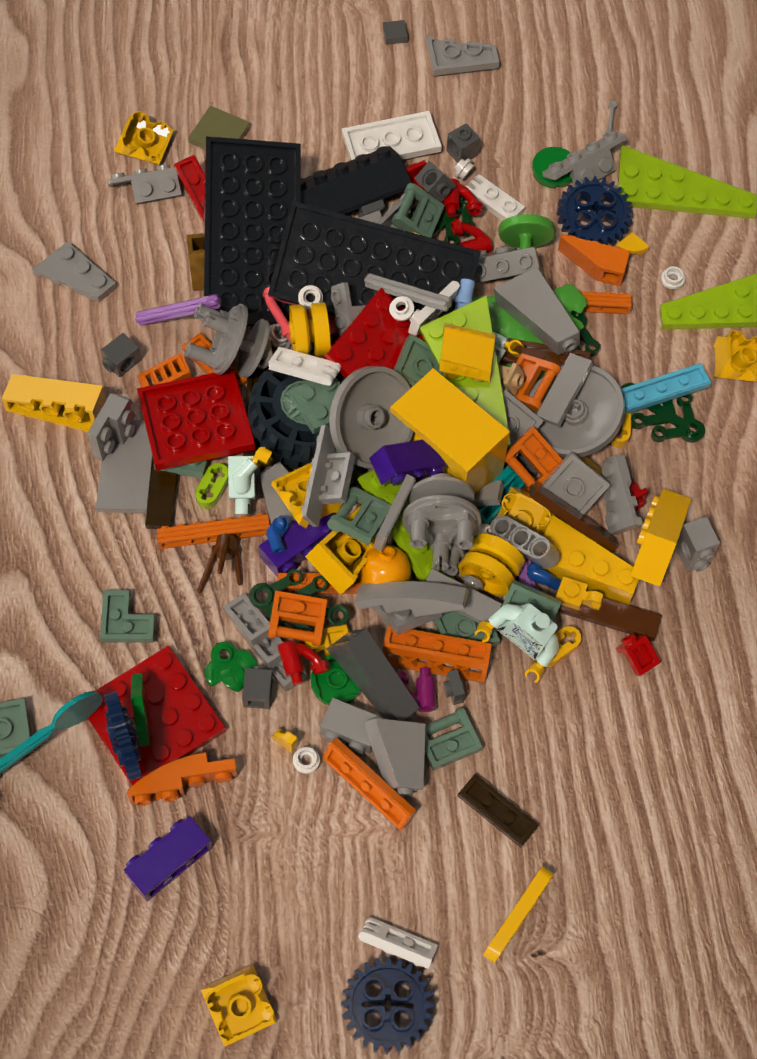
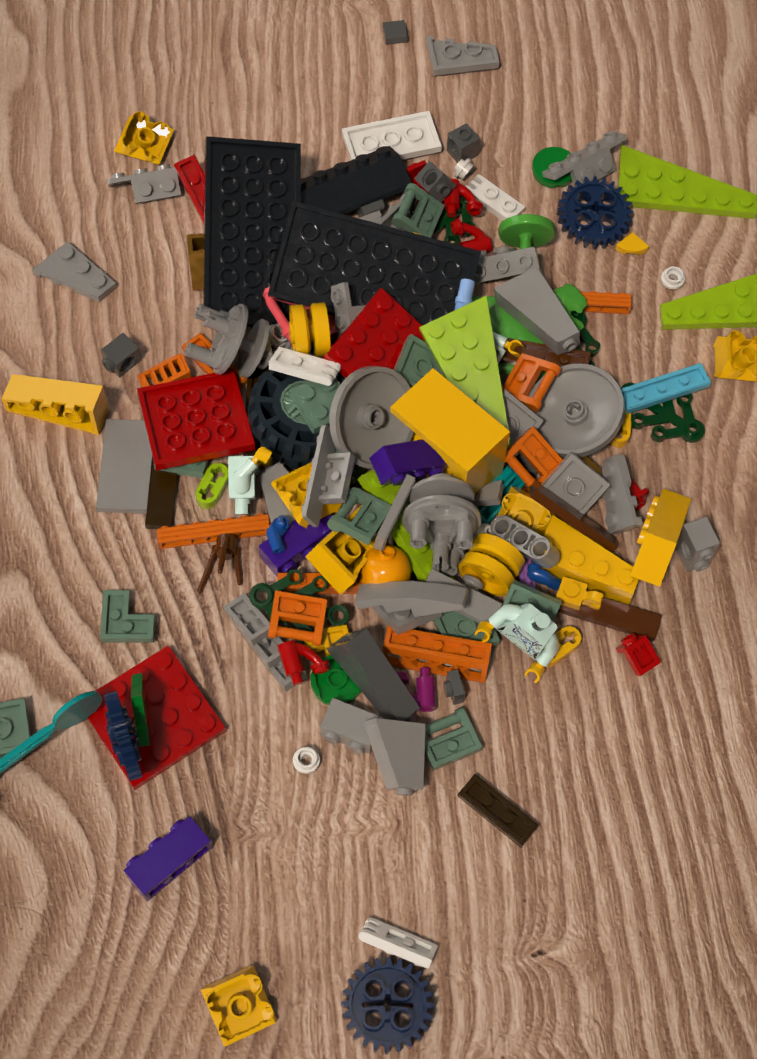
(111, 425): light grey plate -> none
(169, 780): orange slope -> none
(176, 309): medium lavender axle -> none
(218, 124): olive tile -> none
(228, 670): green plate -> none
(257, 687): dark grey brick -> none
(286, 740): yellow tile -> none
(310, 289): white plate -> none
(368, 784): orange tile -> none
(406, 313): white plate -> none
(414, 293): light grey axle -> none
(428, 314): white hinge -> none
(467, 353): yellow slope -> none
(511, 378): tan bracket -> none
(518, 914): yellow beam -> none
(564, 389): light grey tile -> none
(599, 260): orange slope -> none
(612, 106): light grey hinge -> none

